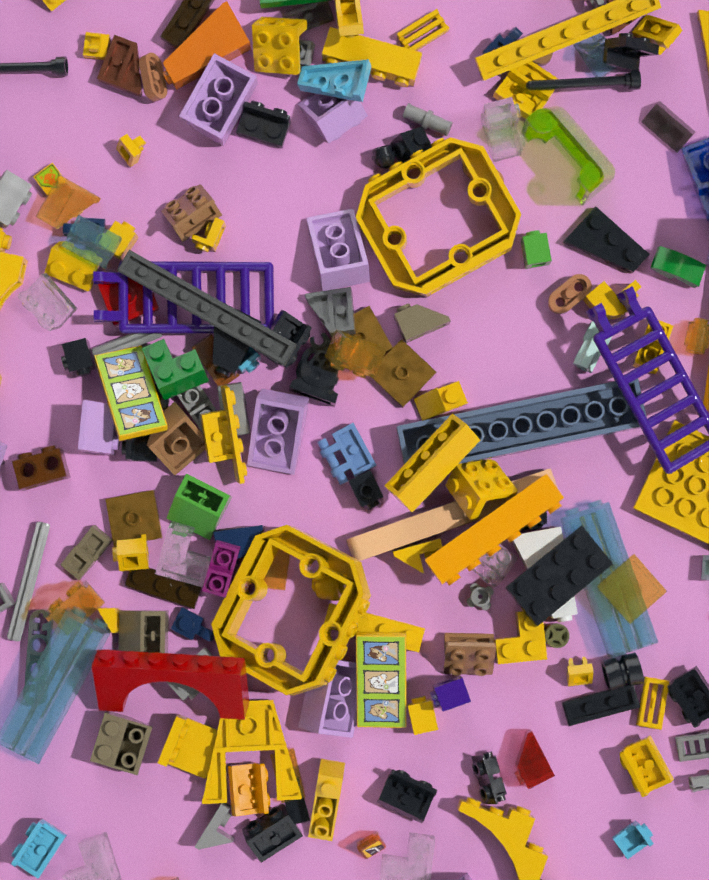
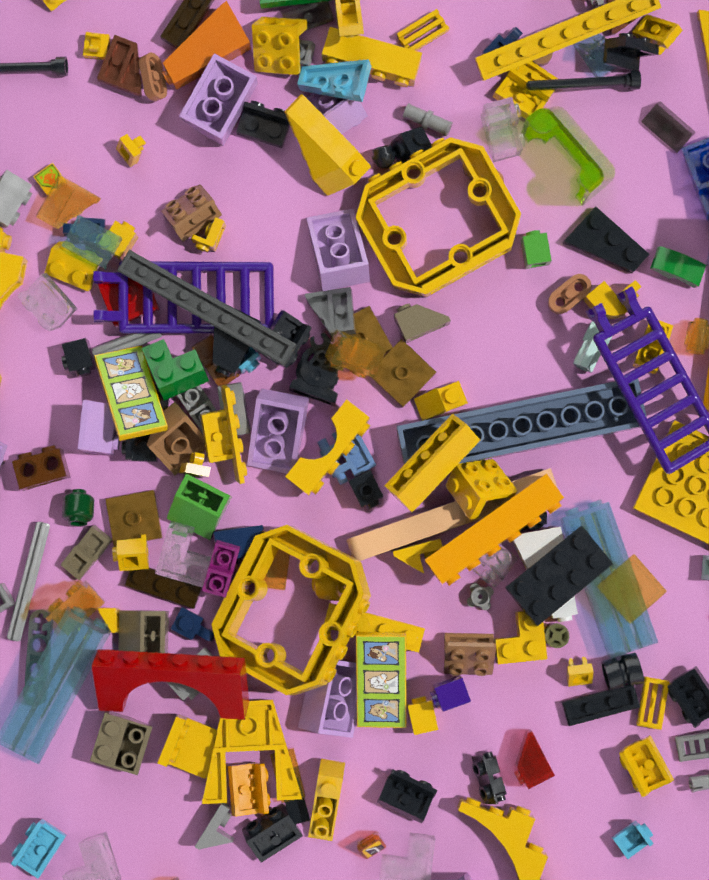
(78, 508): none -> dark green head
(195, 466): none -> yellow tile
(308, 473): none -> yellow arch
(329, 155): none -> yellow wedge

